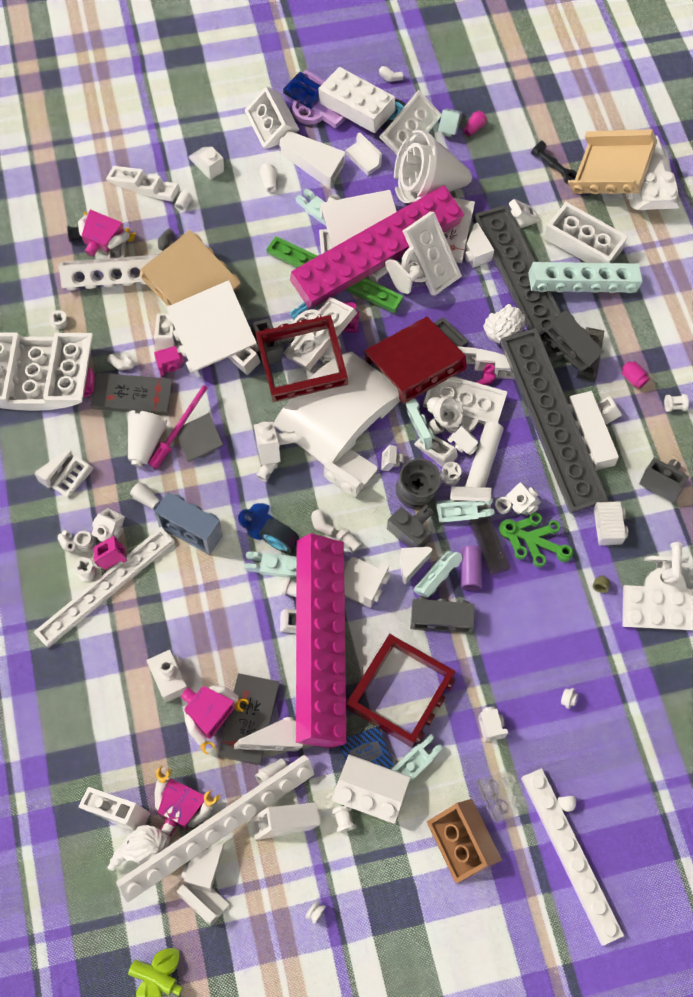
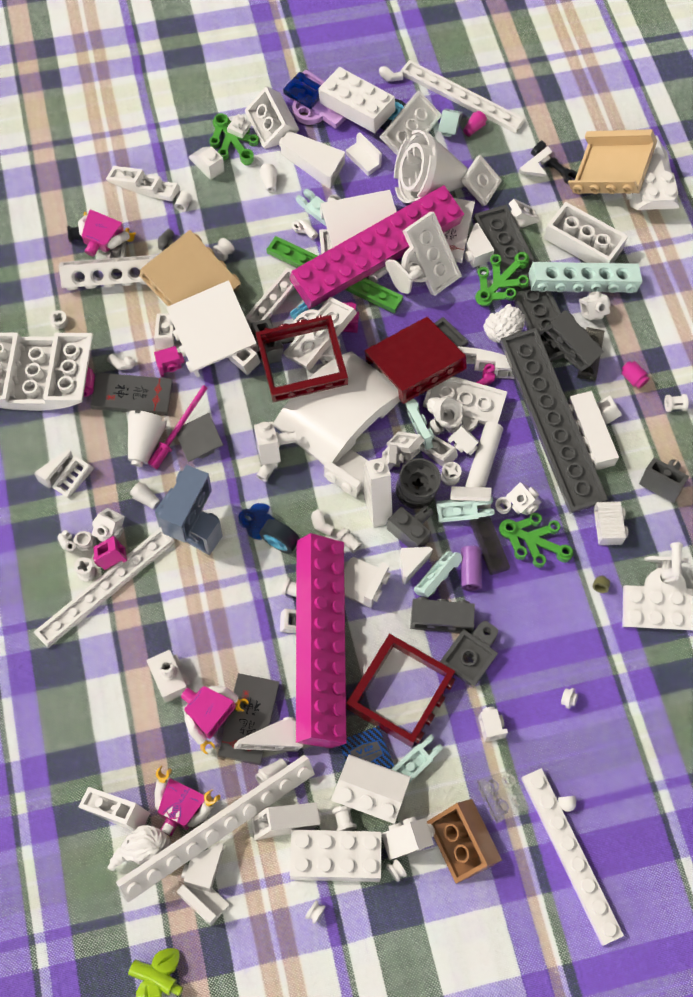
(184, 503): none -> sand blue brick
(221, 123): none -> bright green plant
(223, 249): none -> white wheel
(239, 126): none -> white tile
(271, 299): none -> white brick
(272, 564): light aqua hinge -> none
(305, 228): none -> white arm
(335, 855): none -> white brick
(378, 491): none -> white slope
(396, 870): none -> white bush
(407, 444): none -> white slope
(408, 838): none -> white brick
(462, 96): none -> white tile
(477, 645): none -> dark grey plate
(481, 180): none -> white tile
(501, 281): none -> bright green plant
(532, 167): none -> white slope
(595, 306): none -> white brick

